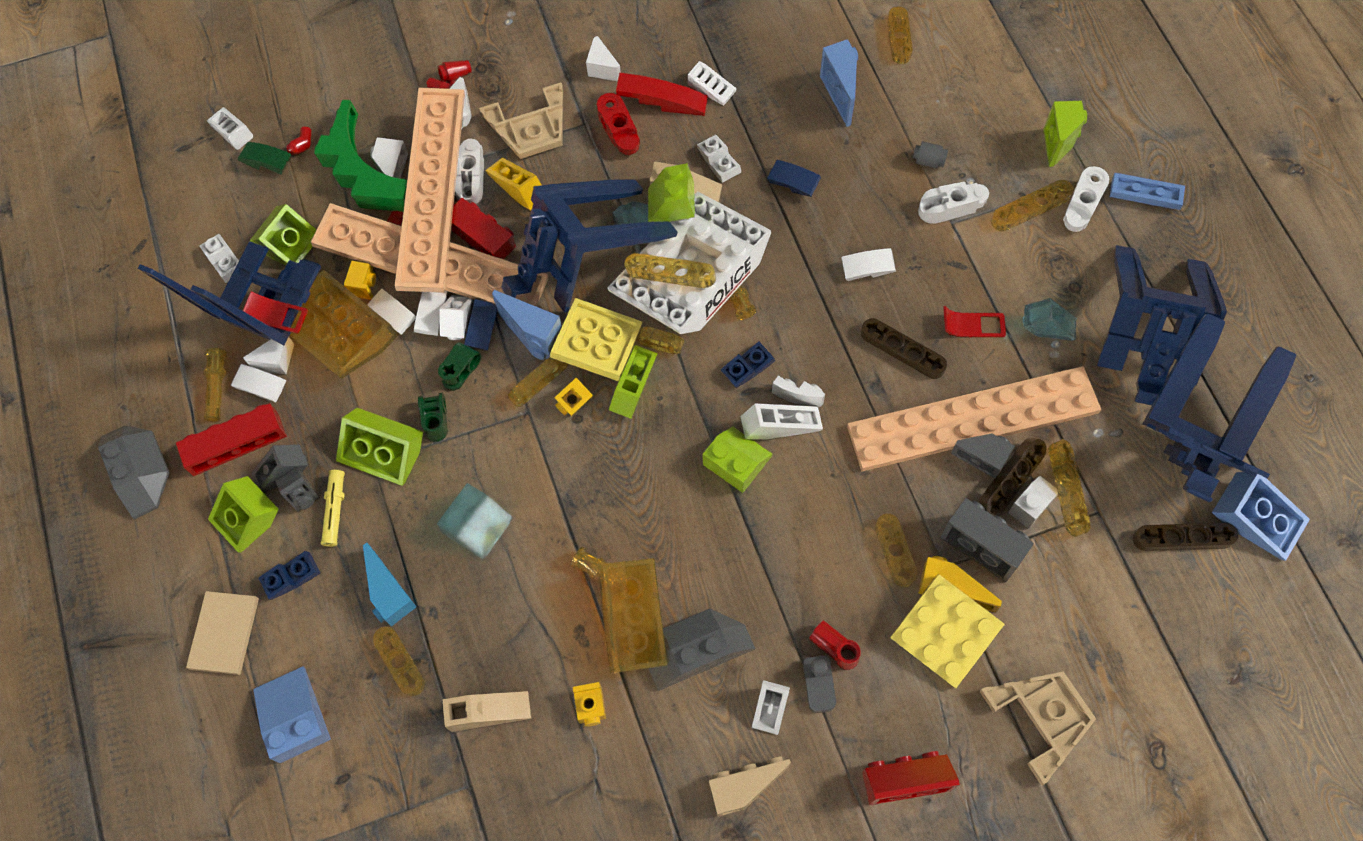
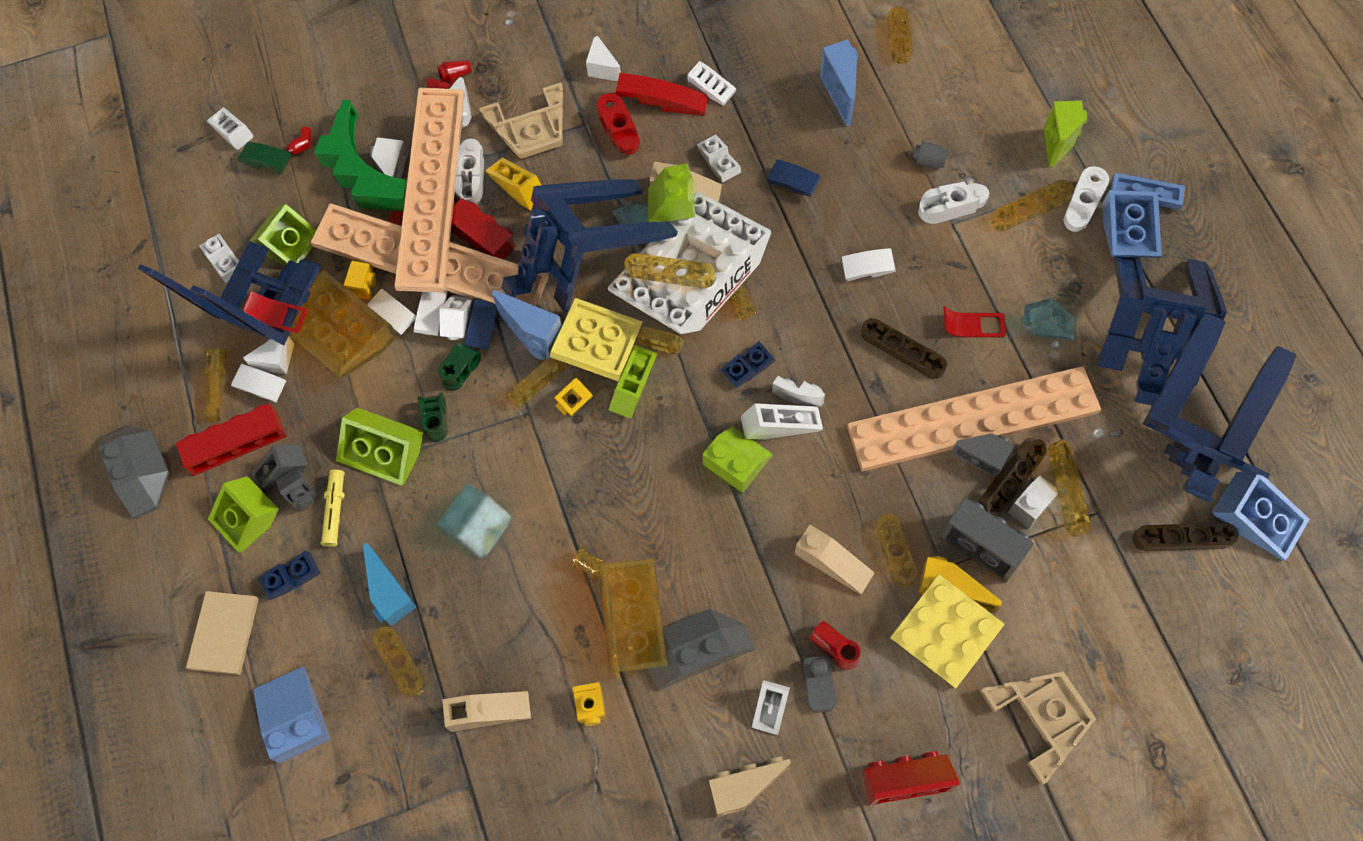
(833, 559): none -> tan slope
(1132, 223): none -> medium blue slope

